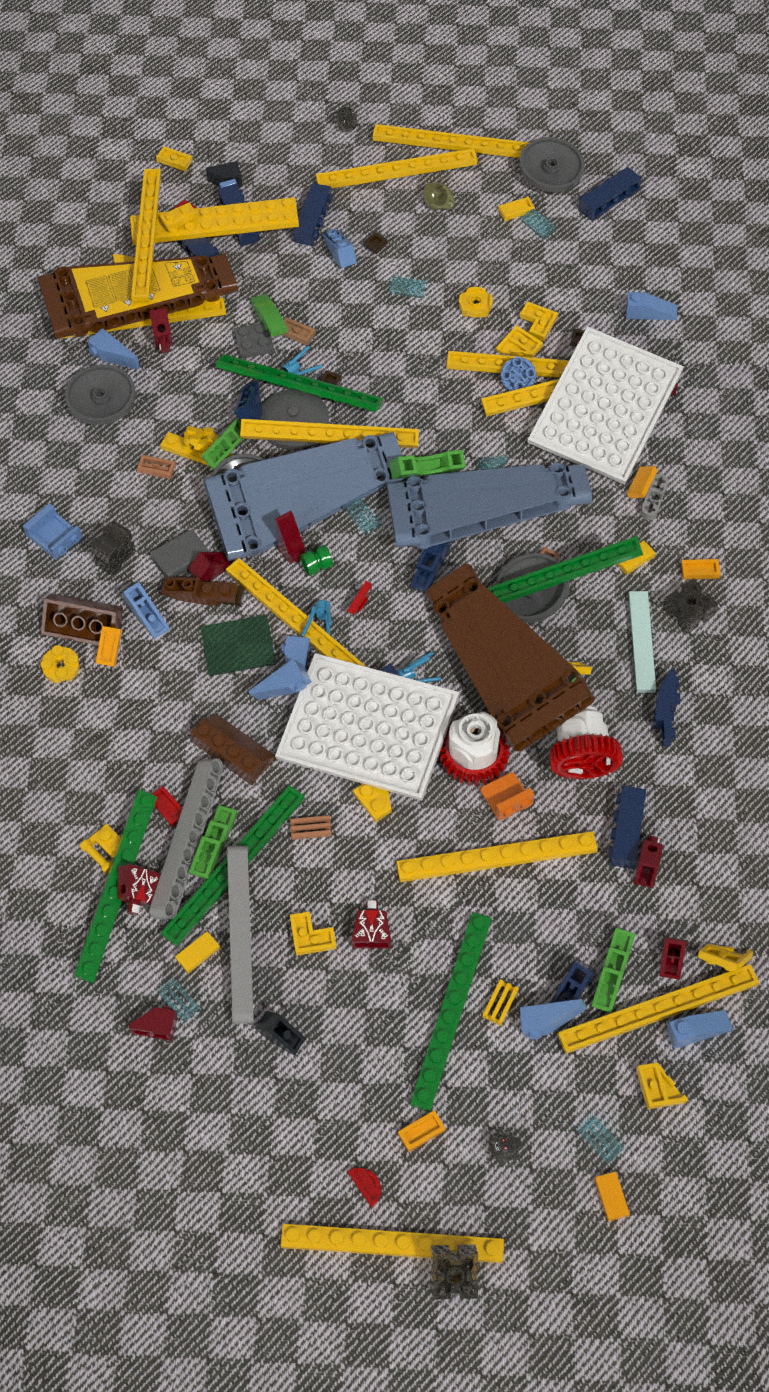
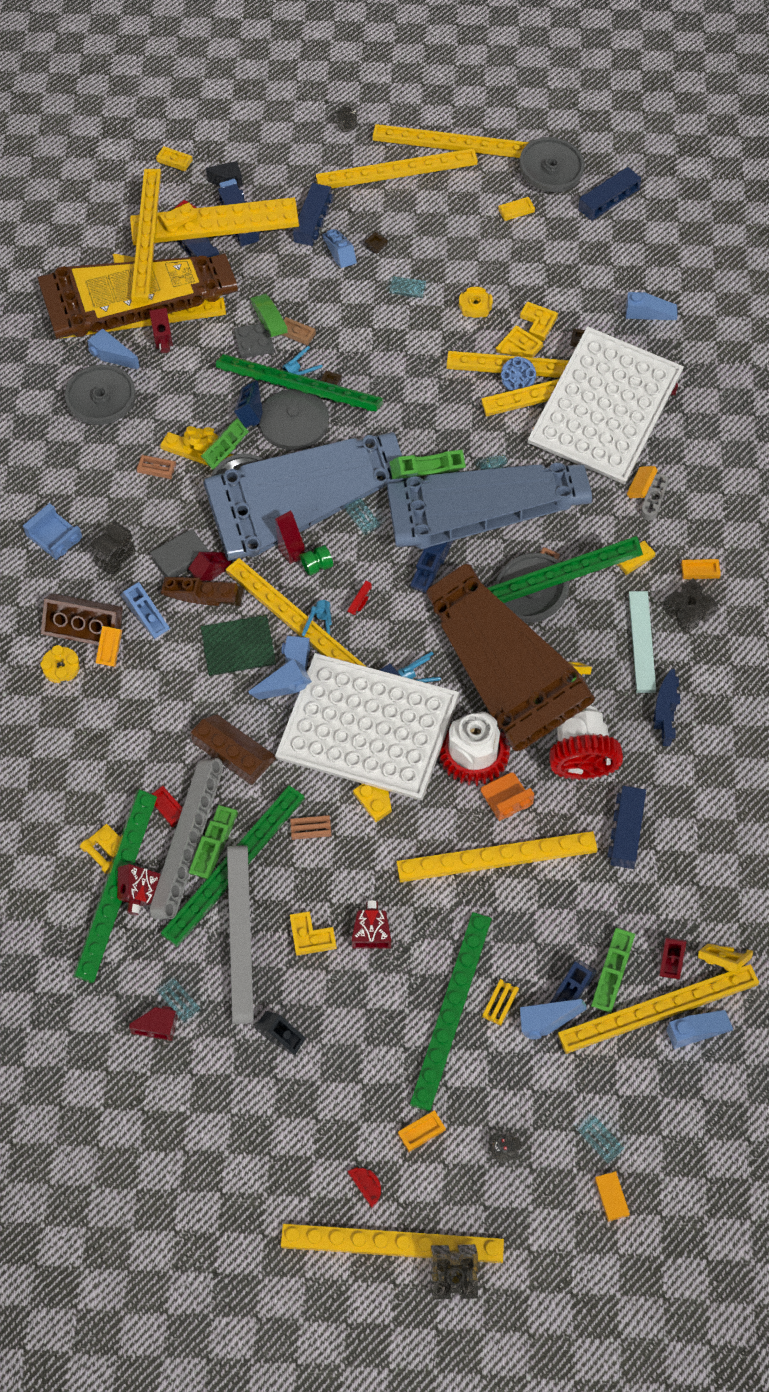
(197, 952): yellow tile -> none
(321, 432): yellow plate -> none
(438, 196): olive hair -> none
(538, 224): clear light blue tile -> none
(650, 857): dark red torso -> none
(658, 1087): yellow wing -> none

